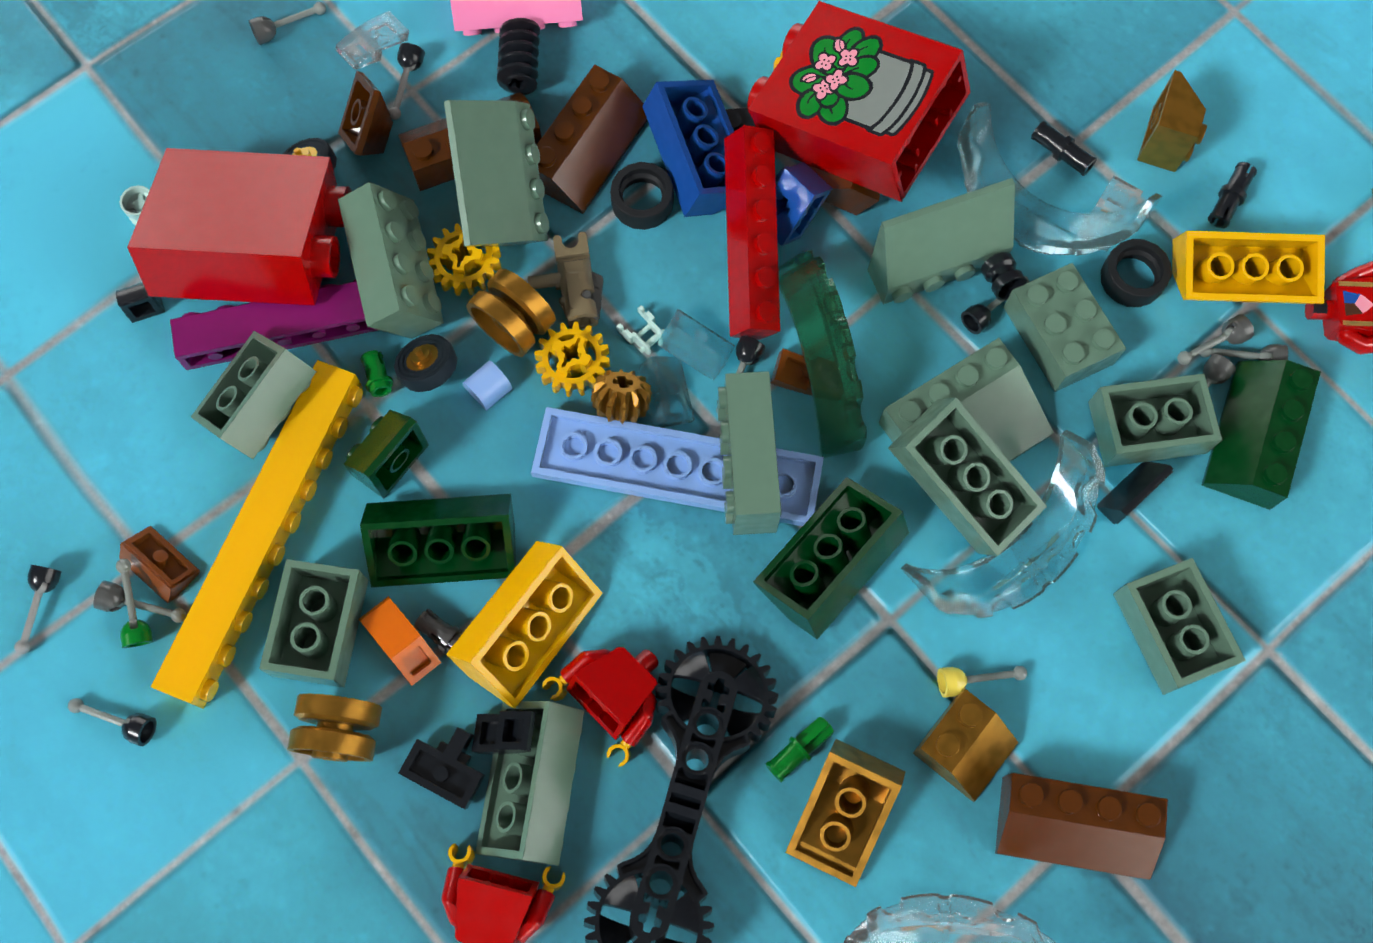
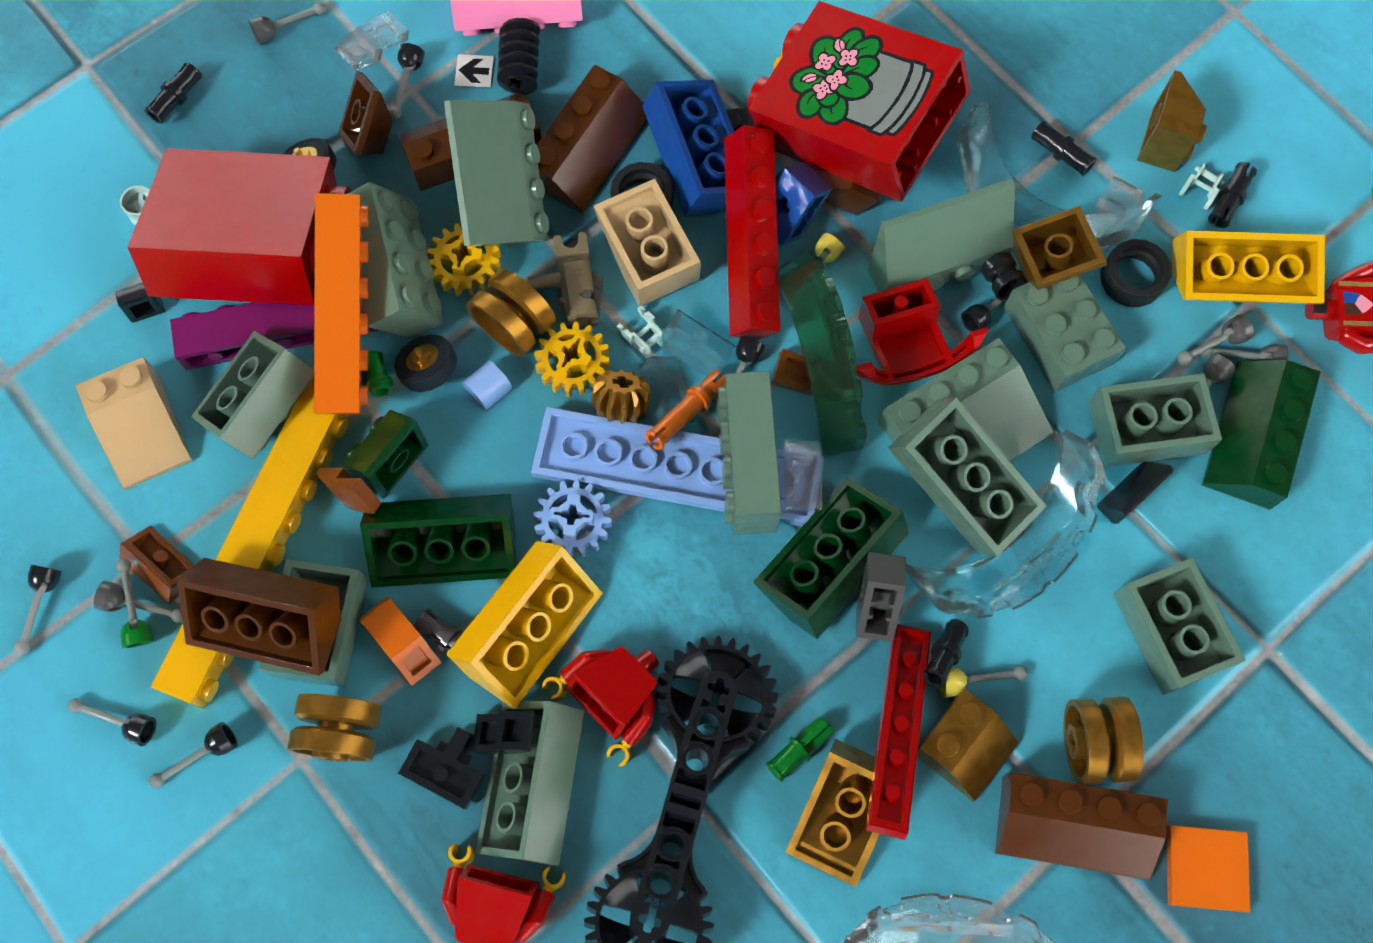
(134, 422): none -> tan slope
(173, 93): none -> black pin
(217, 742): none -> hinge
(259, 615): none -> reddish brown slope
(338, 304): none -> orange brick
(348, 490): none -> dark orange slope
(474, 70): none -> white sticker
(587, 520): none -> light blue gear
(648, 242): none -> tan slope
(697, 400): none -> orange pin
(803, 475): none -> clear slope
(828, 248): none -> light yellow hinge
(881, 596): none -> dark grey brick
(899, 734): none -> red tile
(907, 336): none -> red piece
(945, 653): none -> black pin
(1057, 248): none -> pearl gold slope
(1103, 740): none -> pearl gold wheel
(1193, 179): none -> light aqua piece
(1207, 868): none -> orange tile

